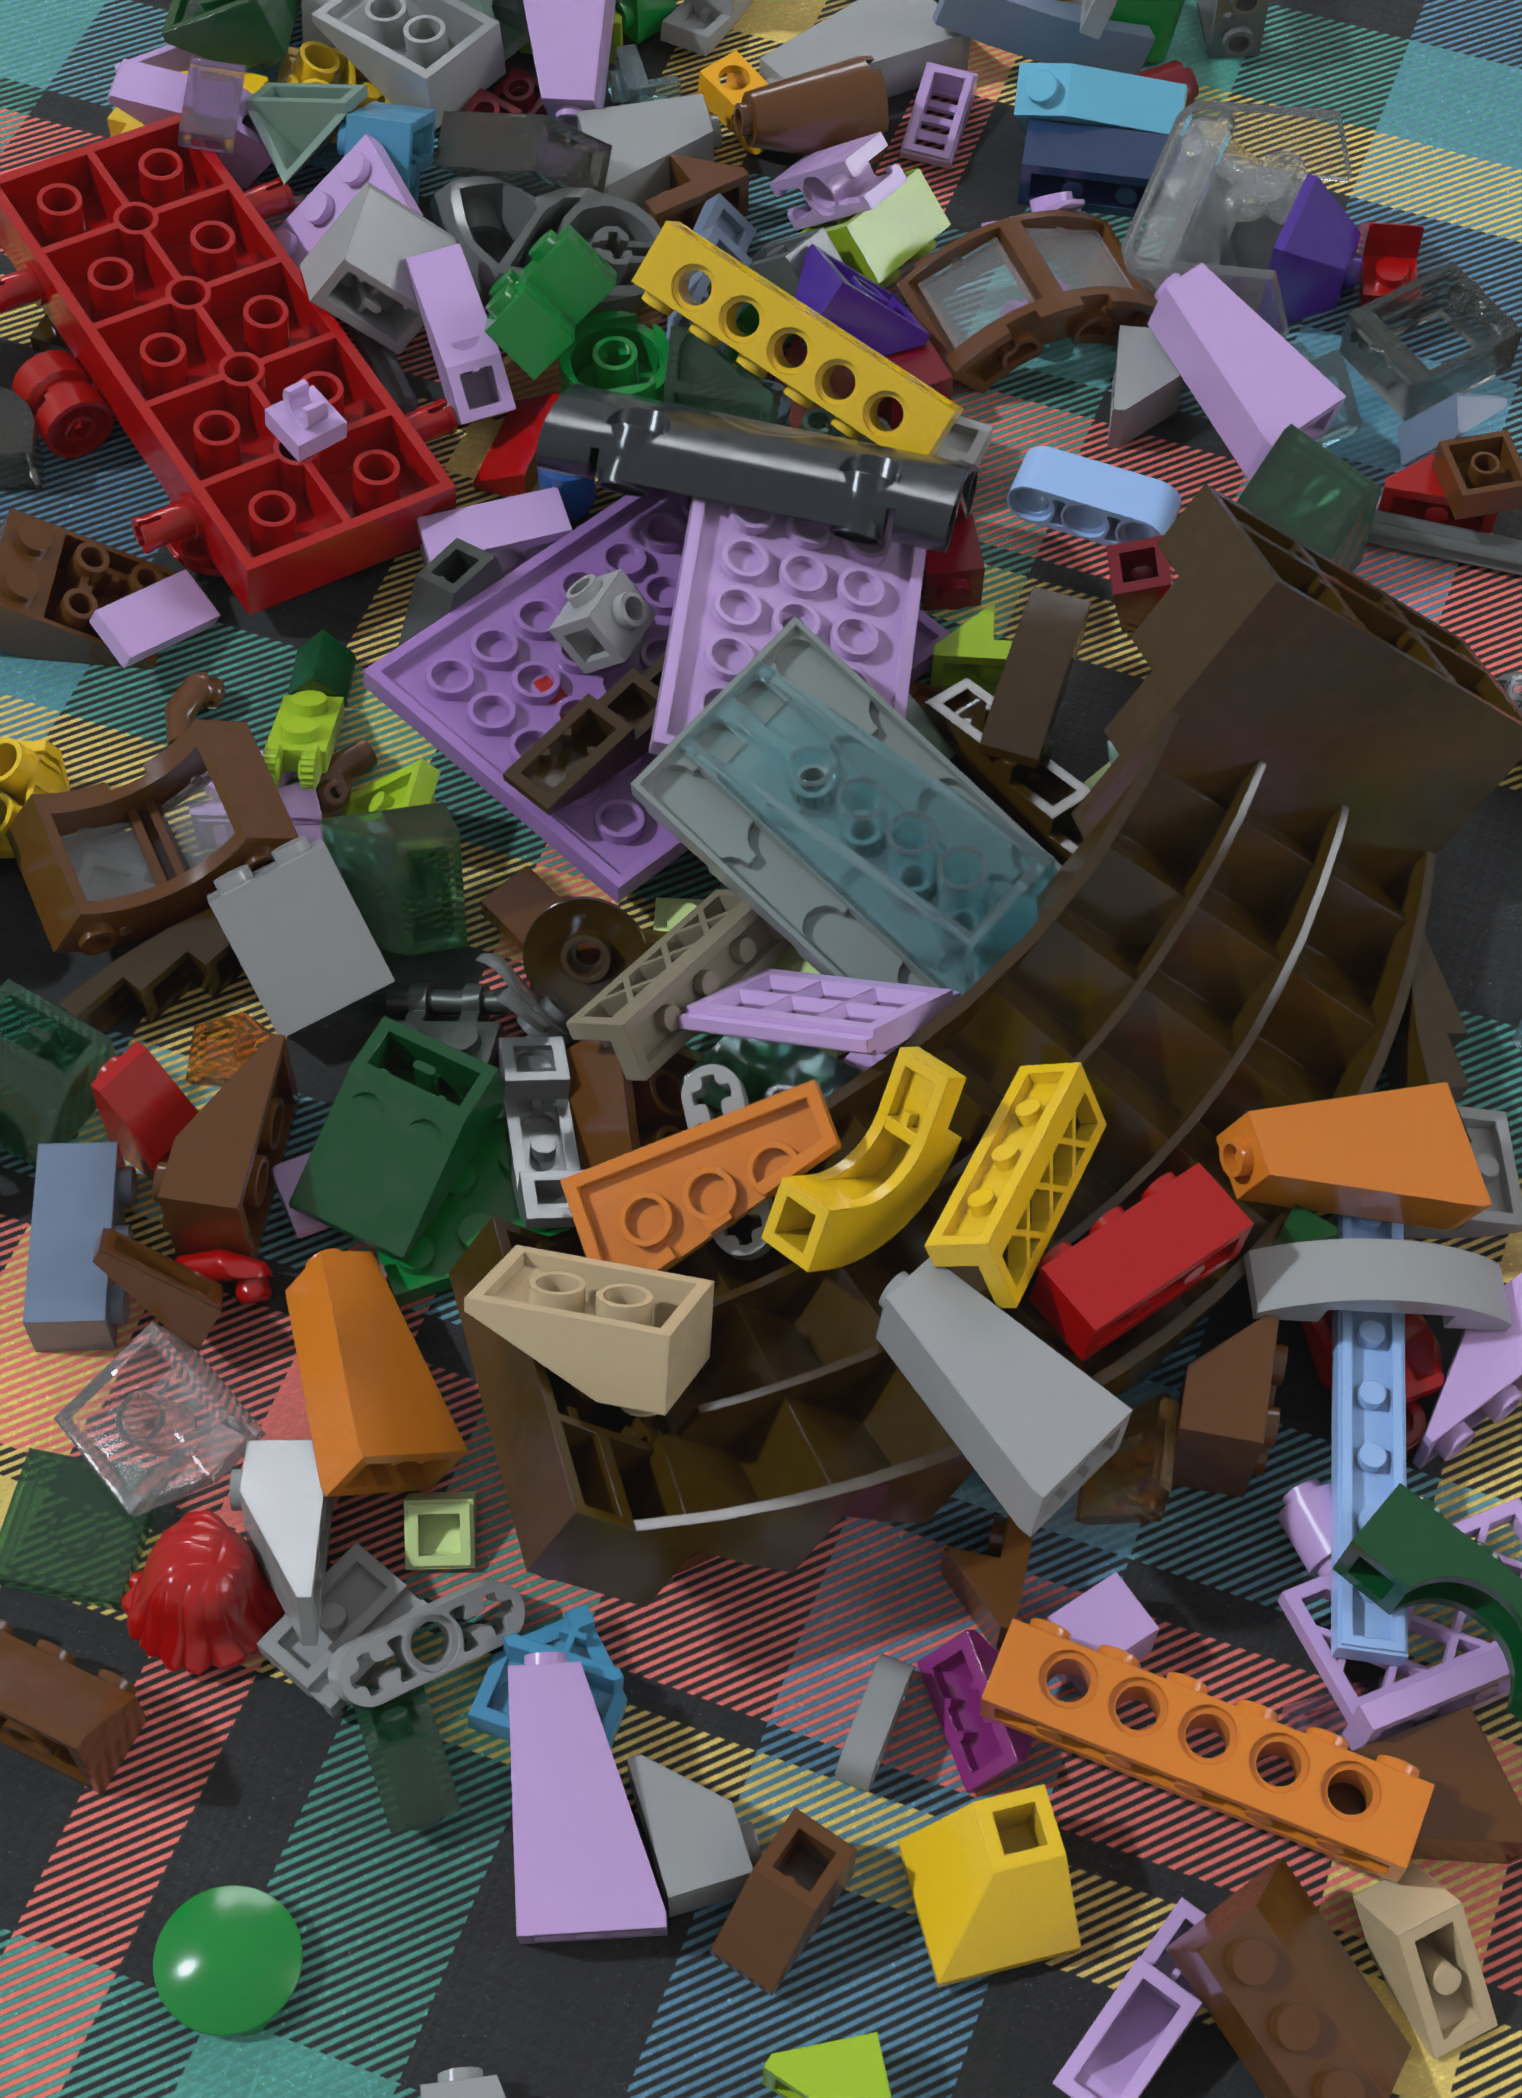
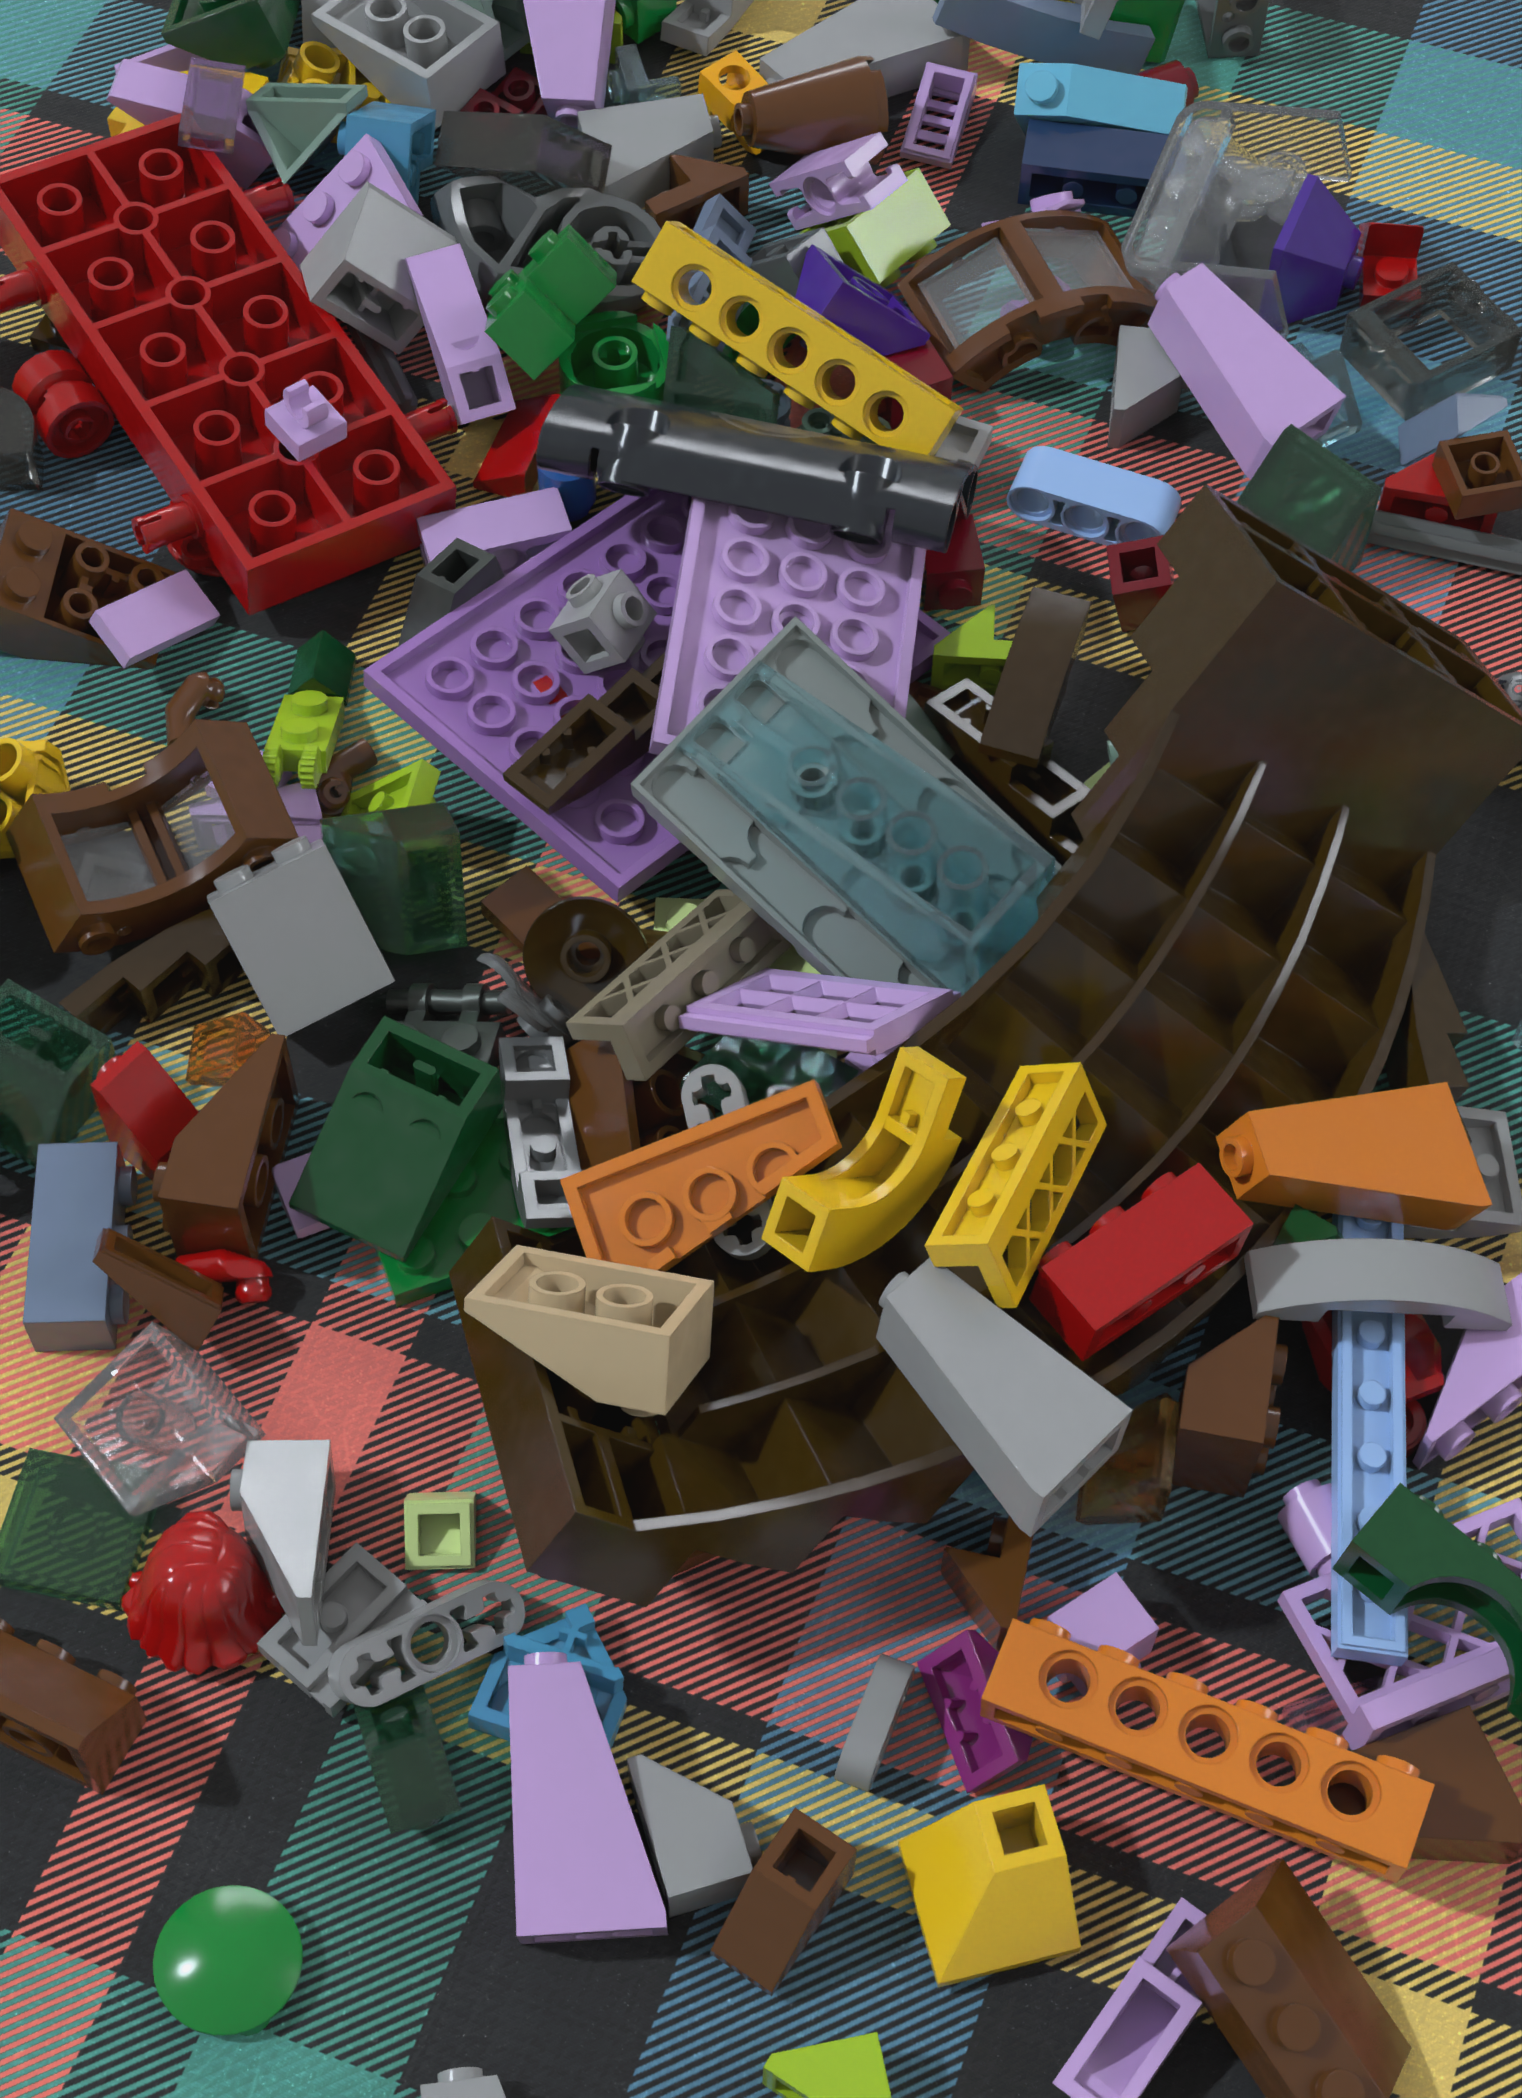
(365, 1382): orange slope -> none
(1427, 1958): tan slope -> none

